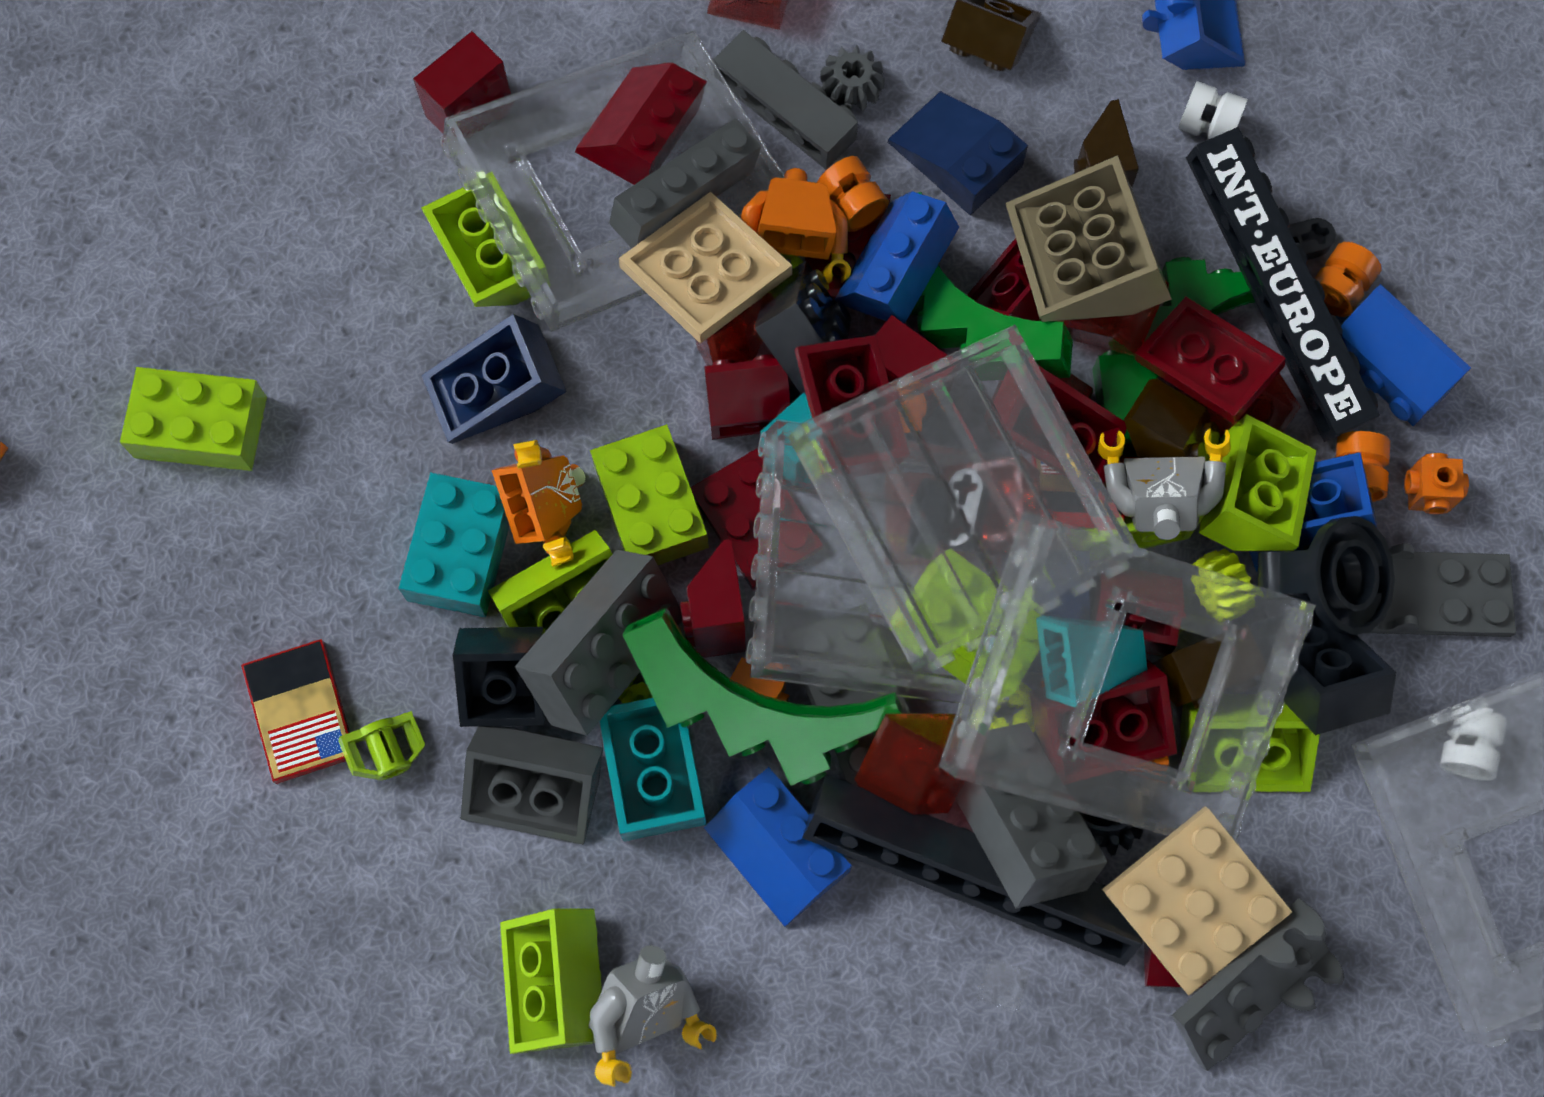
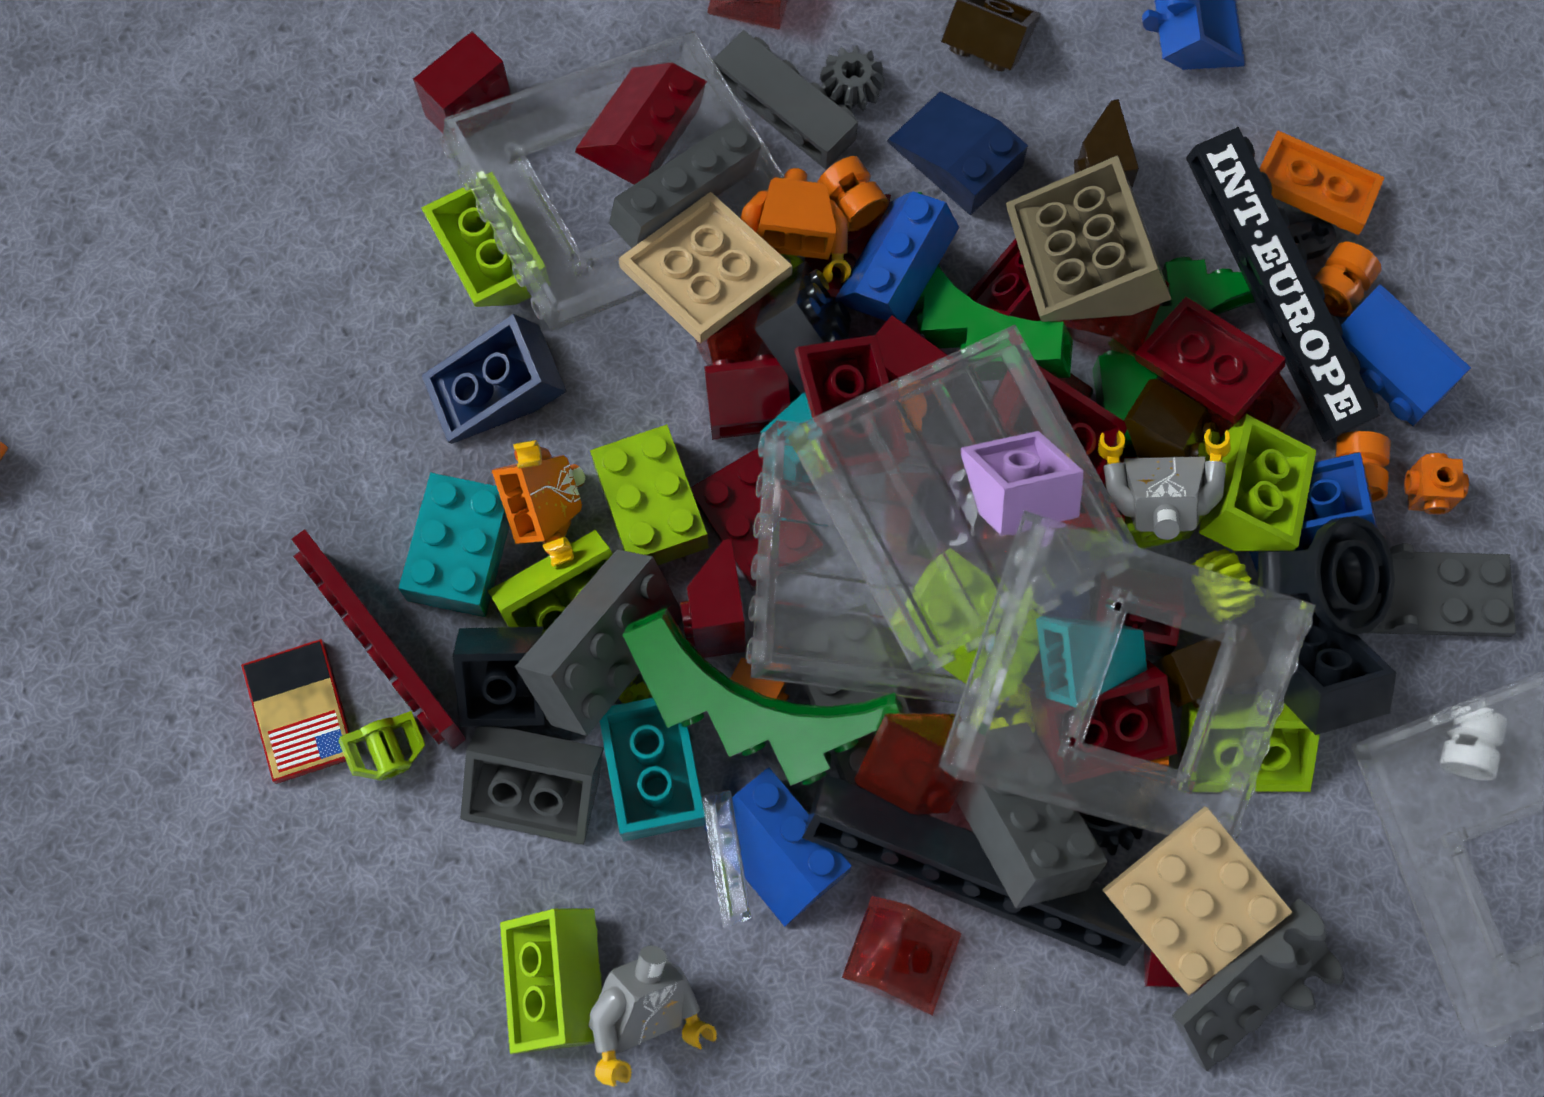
(193, 418): lime brick -> none
(370, 633): none -> dark red plate
(726, 857): none -> clear slope
(901, 954): none -> clear red slope
(1020, 476): none -> lavender slope
(1225, 118): white wheel -> none
(1320, 182): none -> orange plate

